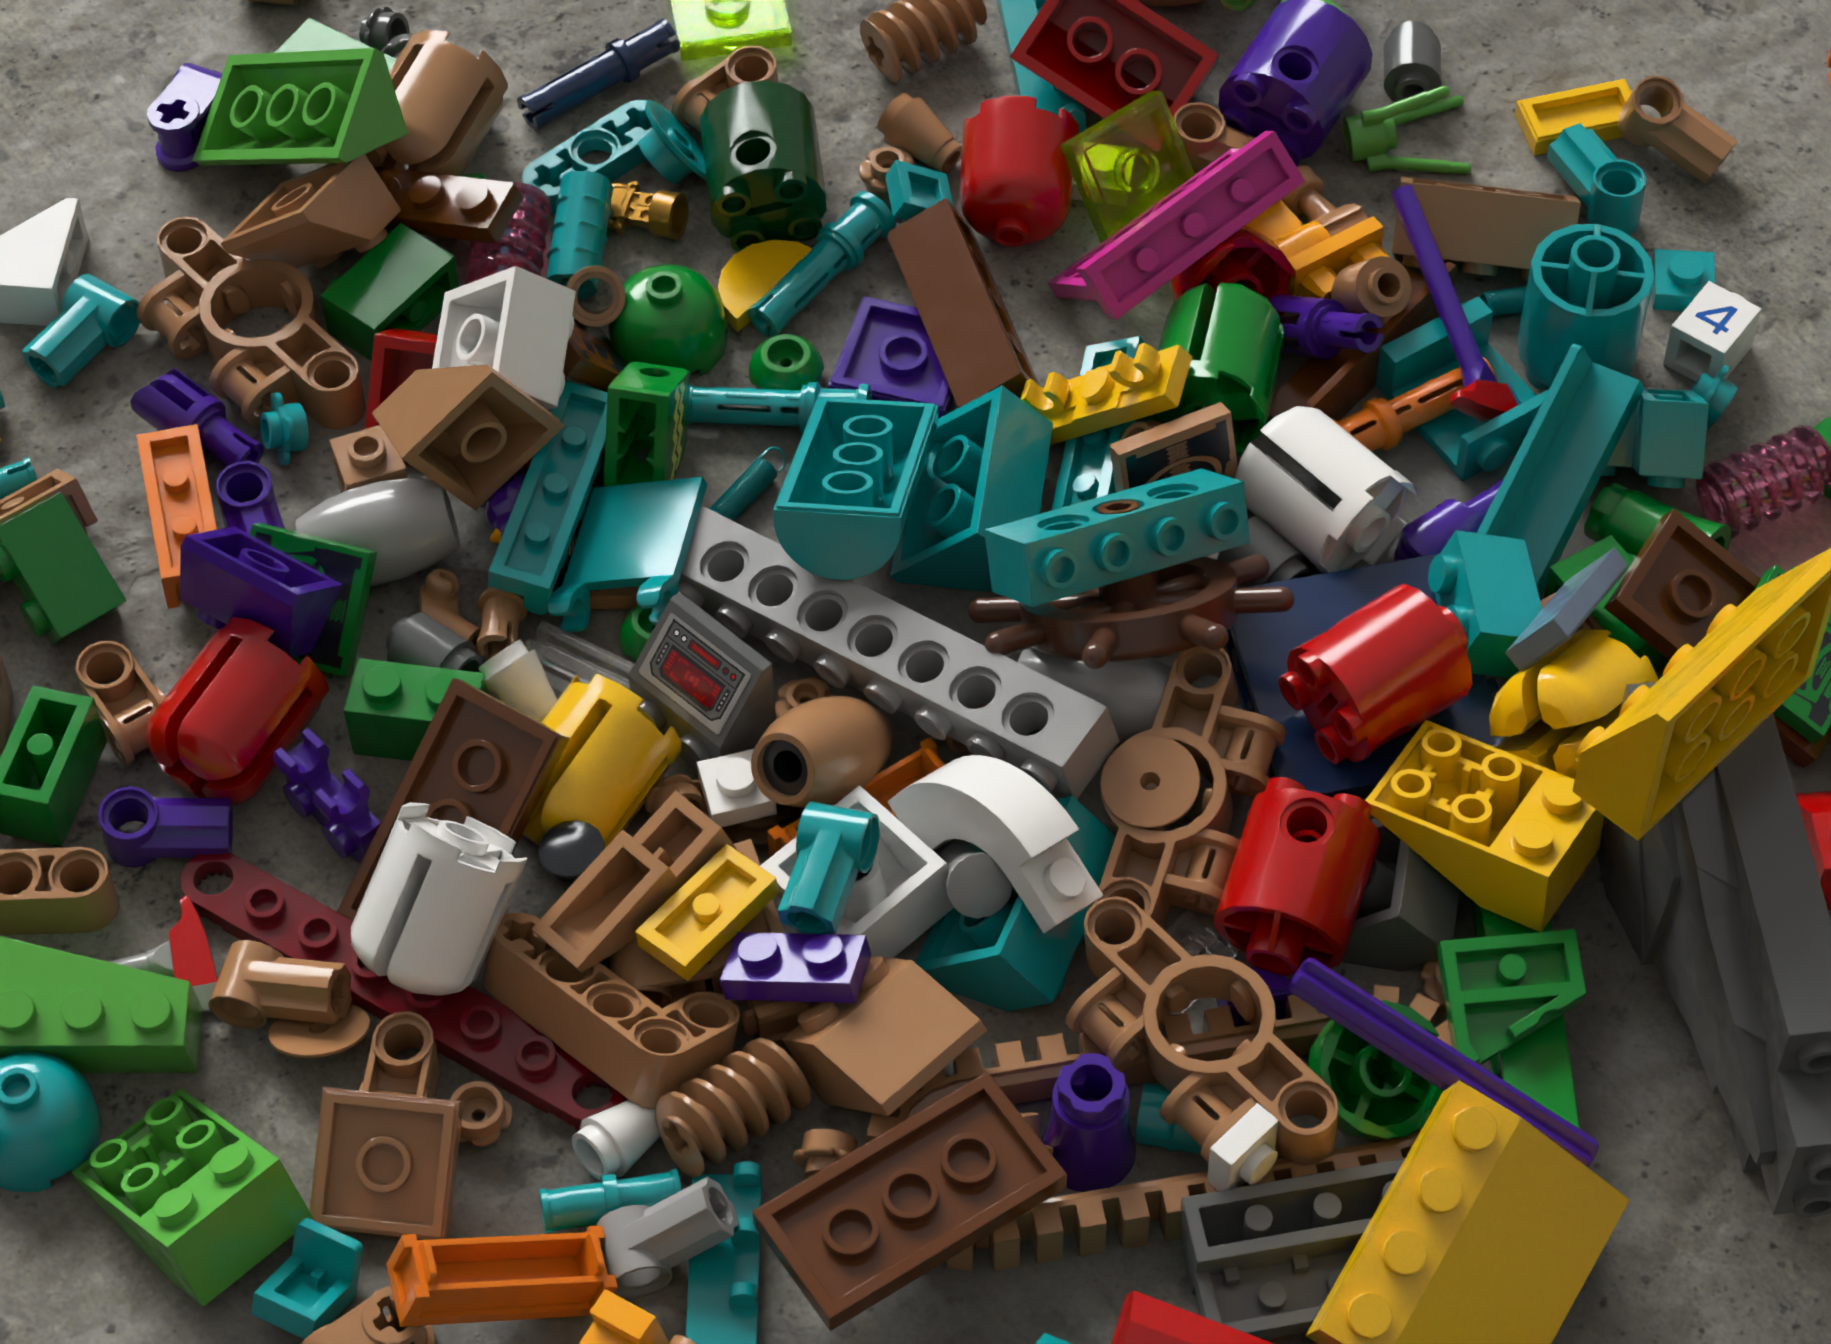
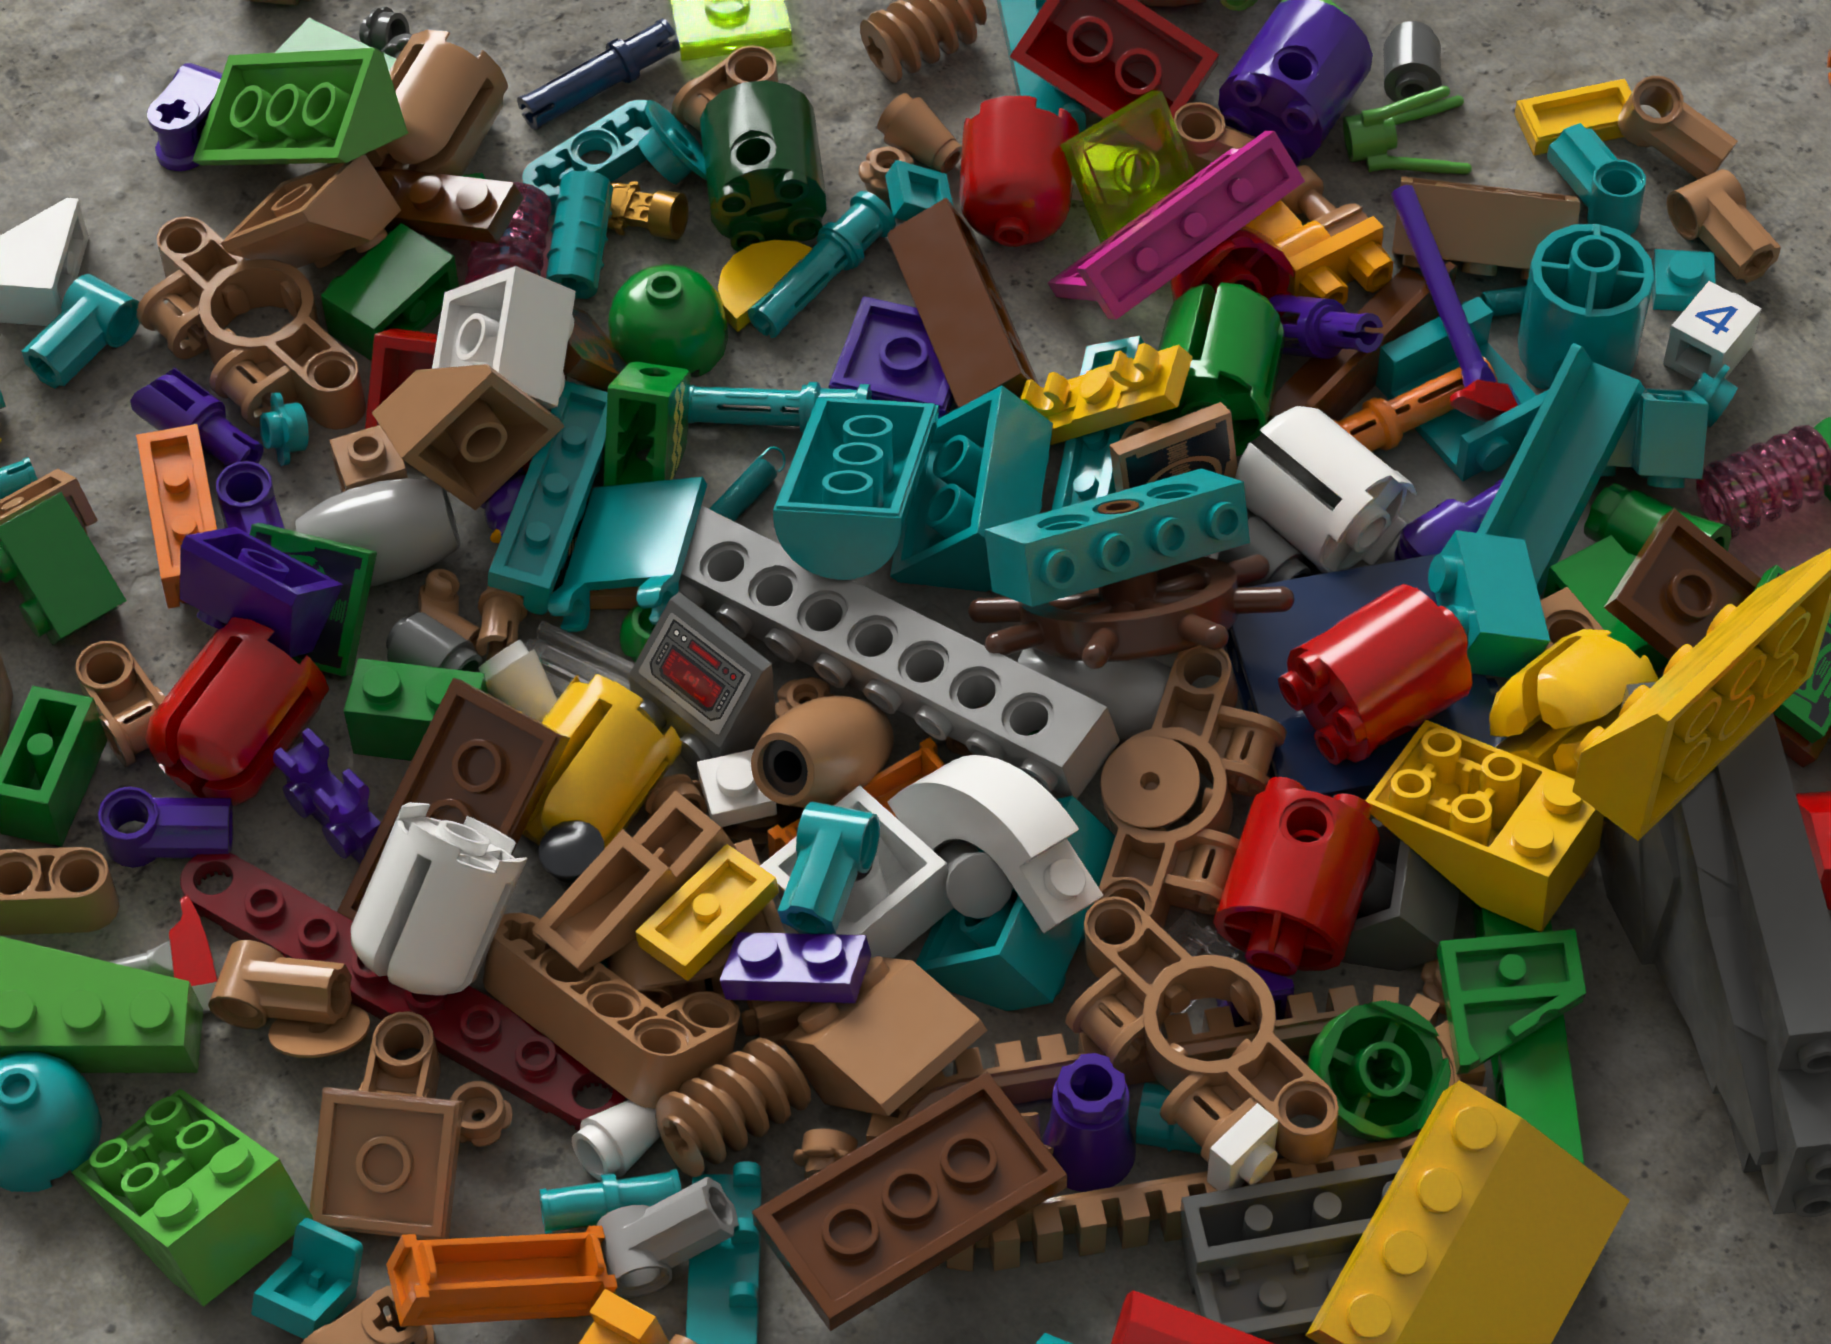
(615, 307): medium nougat piece -> none
(785, 363): green plate -> none
(1373, 286): medium nougat brick -> none
(1427, 1053): dark purple axle -> none
(1567, 610): sand blue tile -> none
(1718, 215): none -> medium nougat piece

